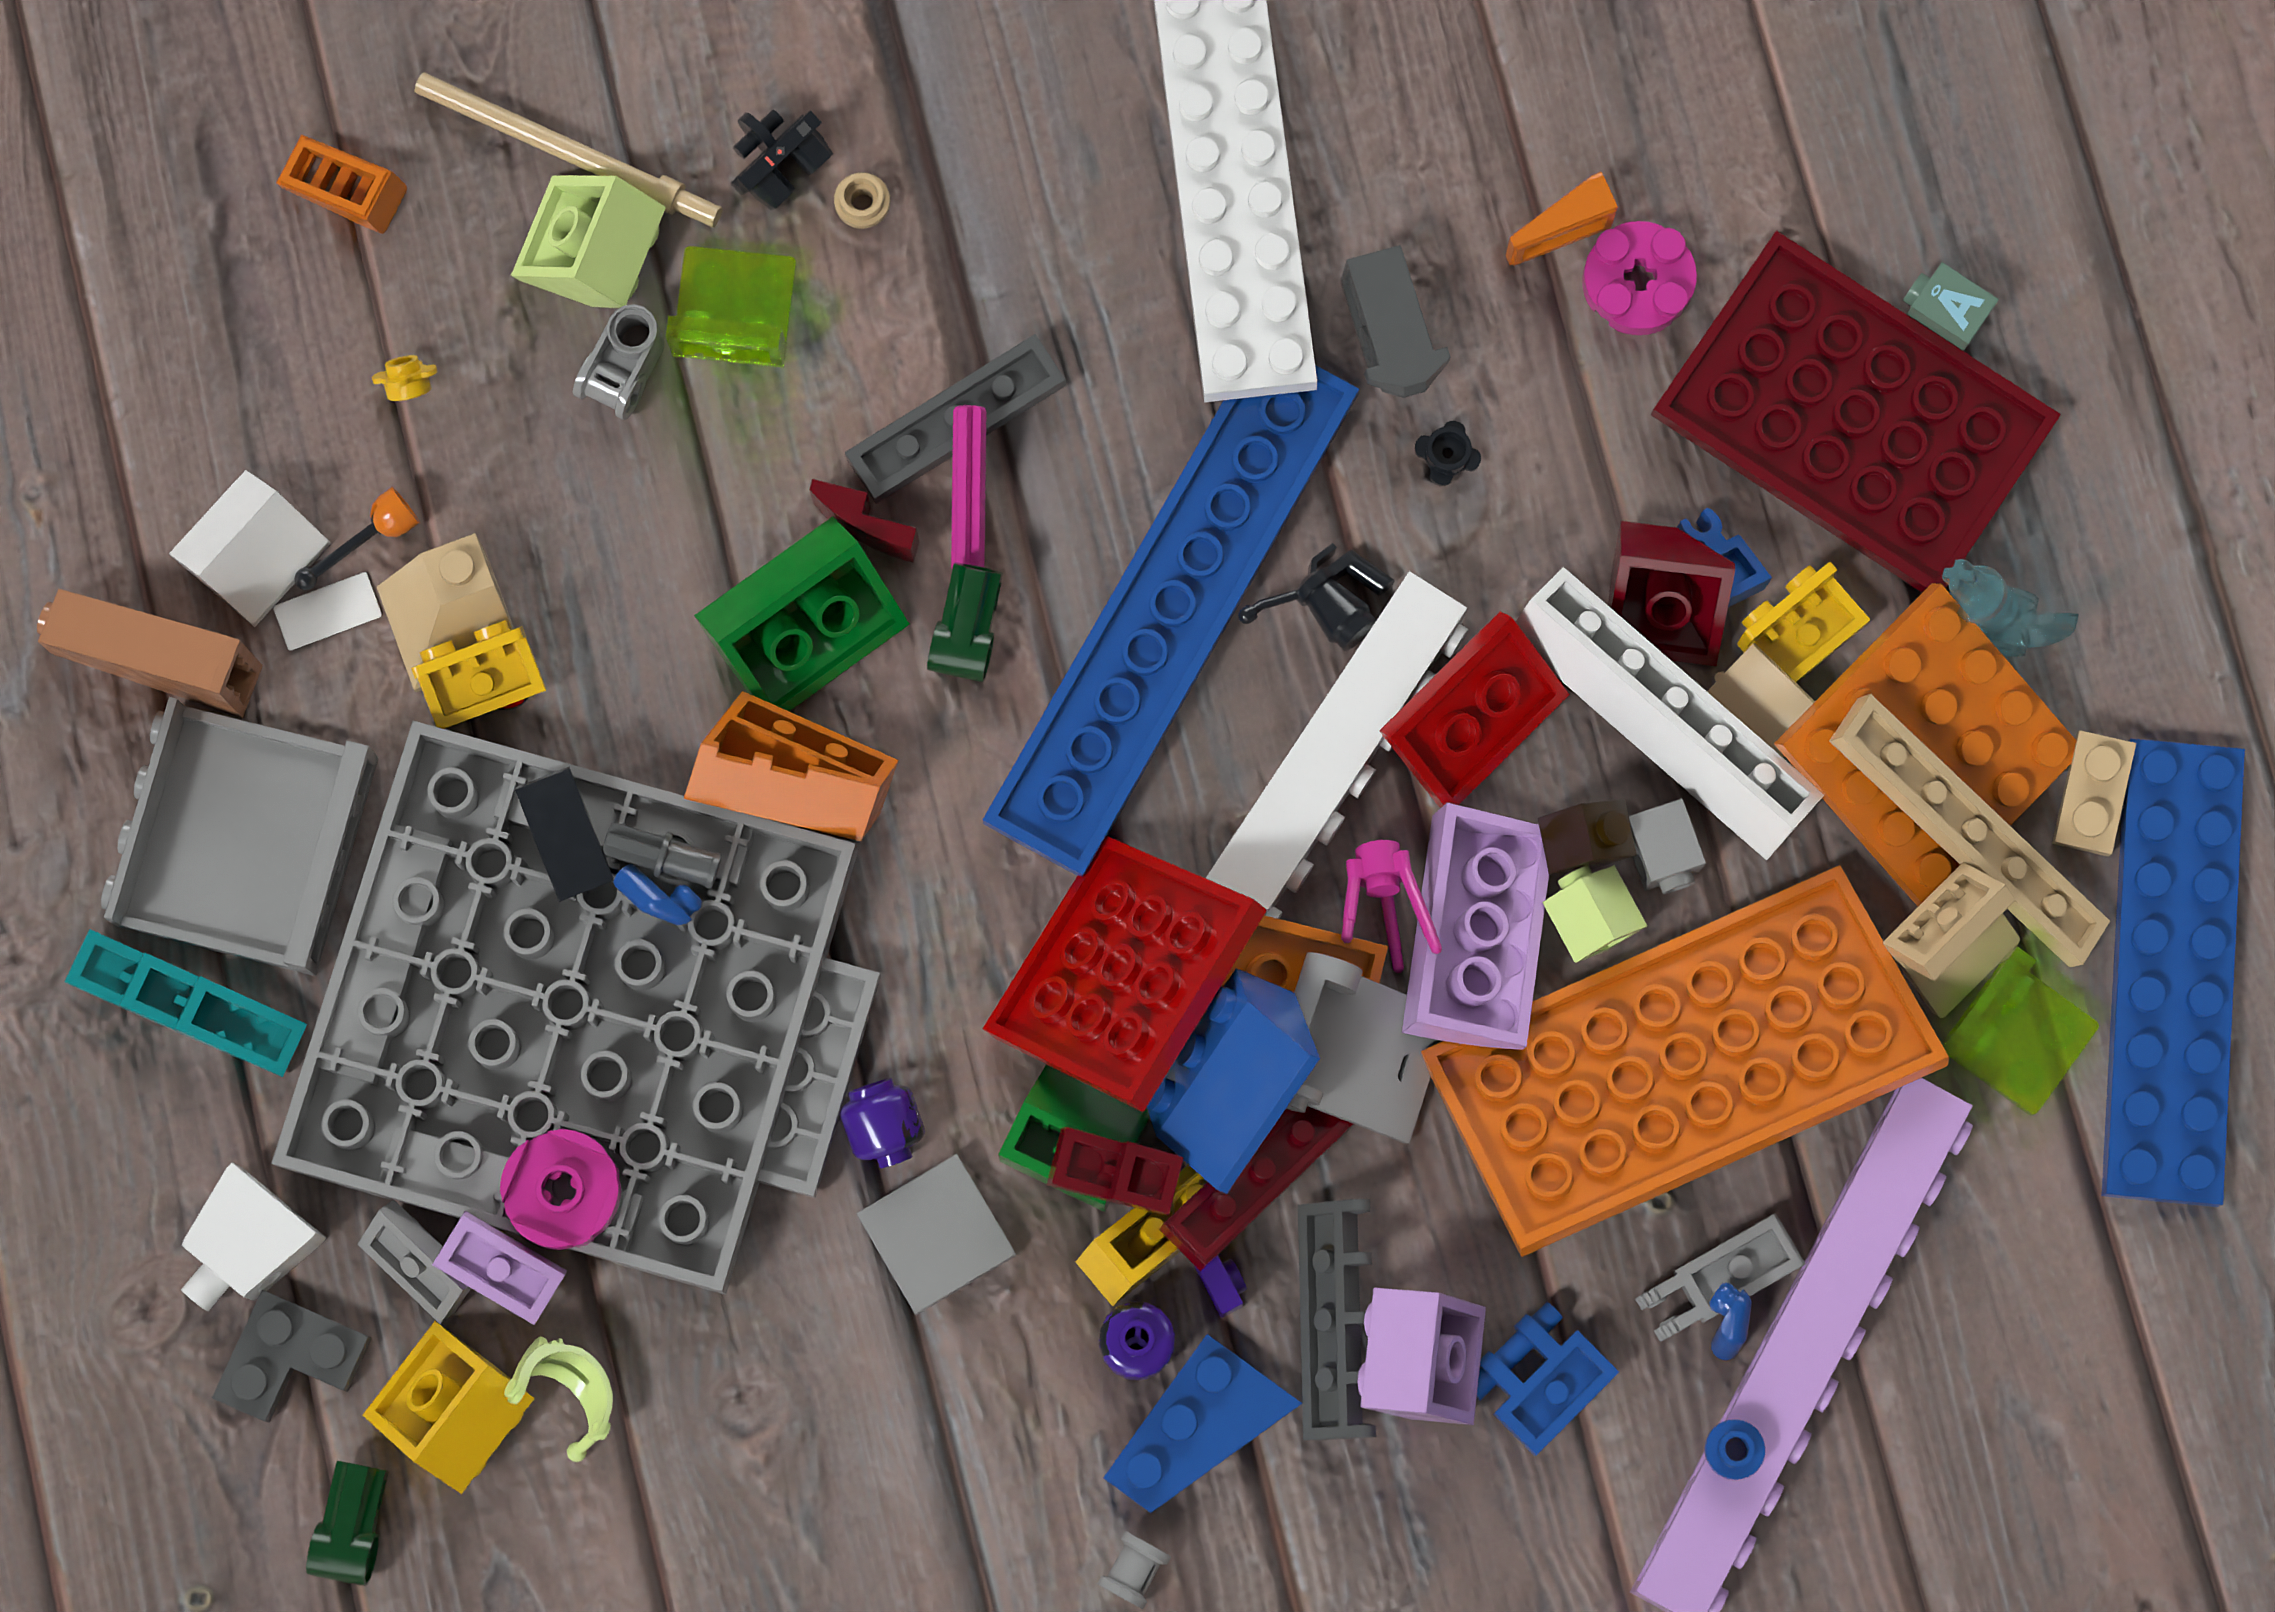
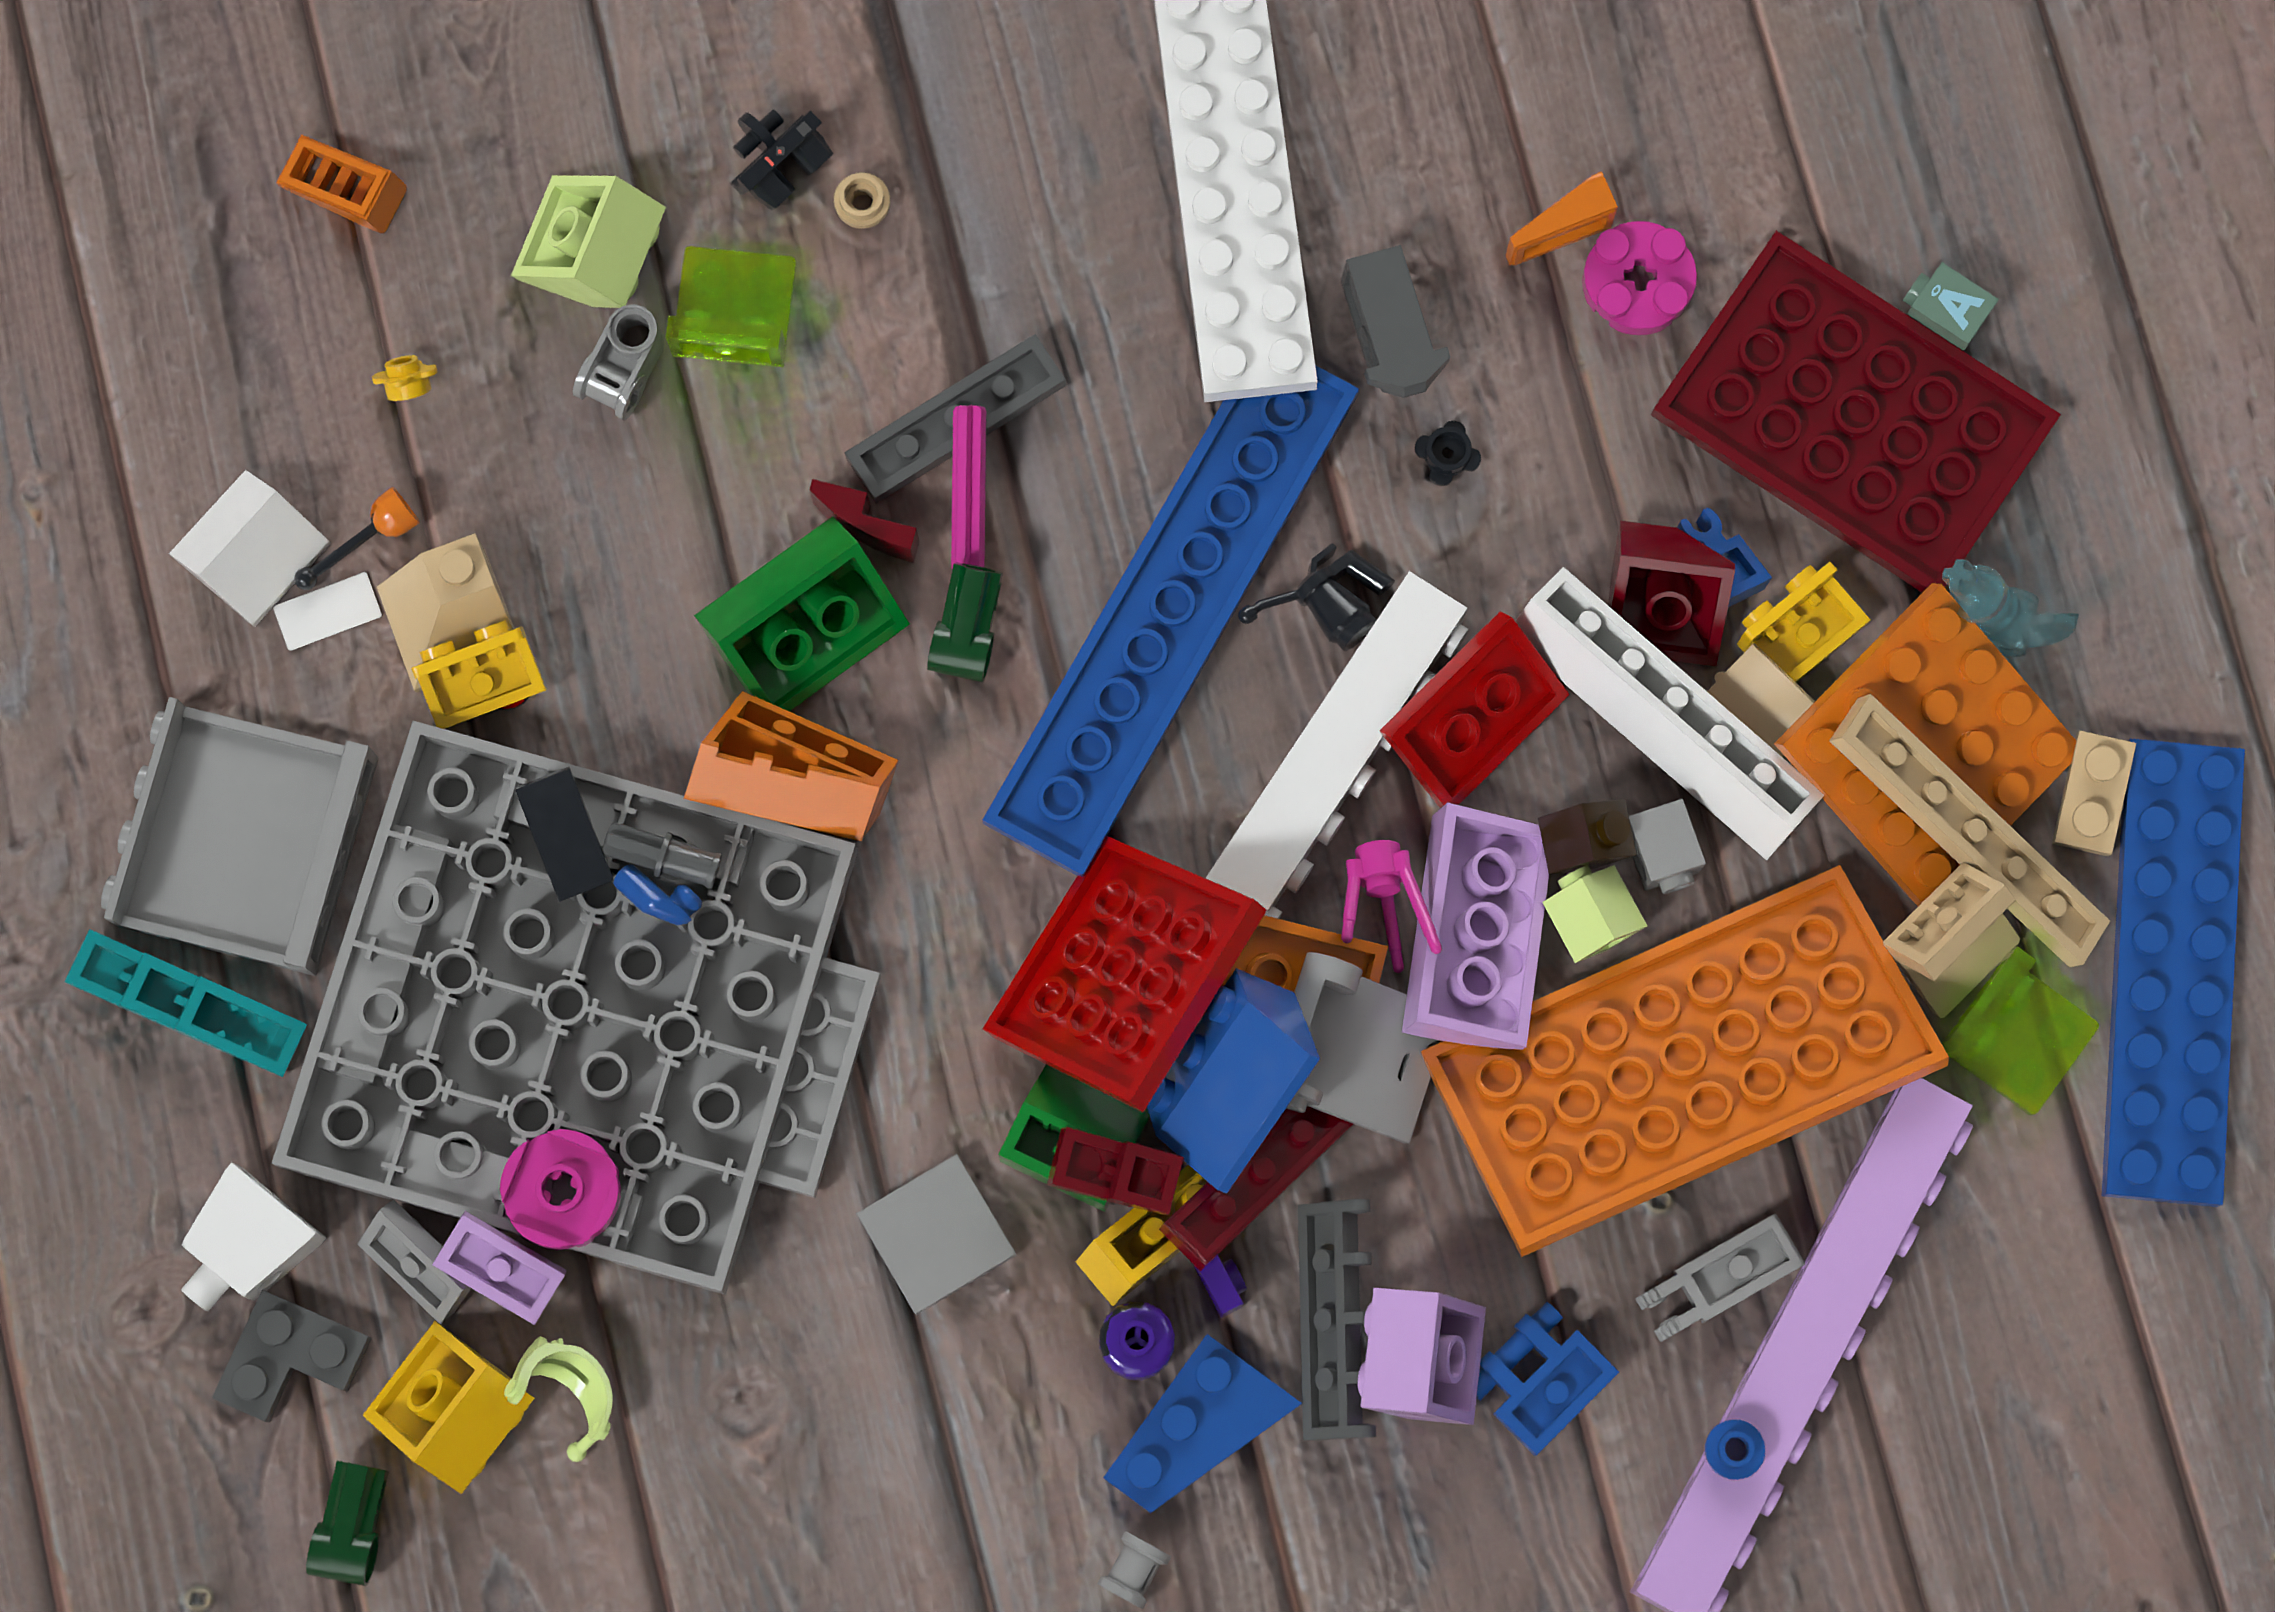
(151, 651): nougat slope -> none
(663, 189): tan bar -> none
(882, 1122): dark purple head -> none
(1733, 1329): blue arm -> none

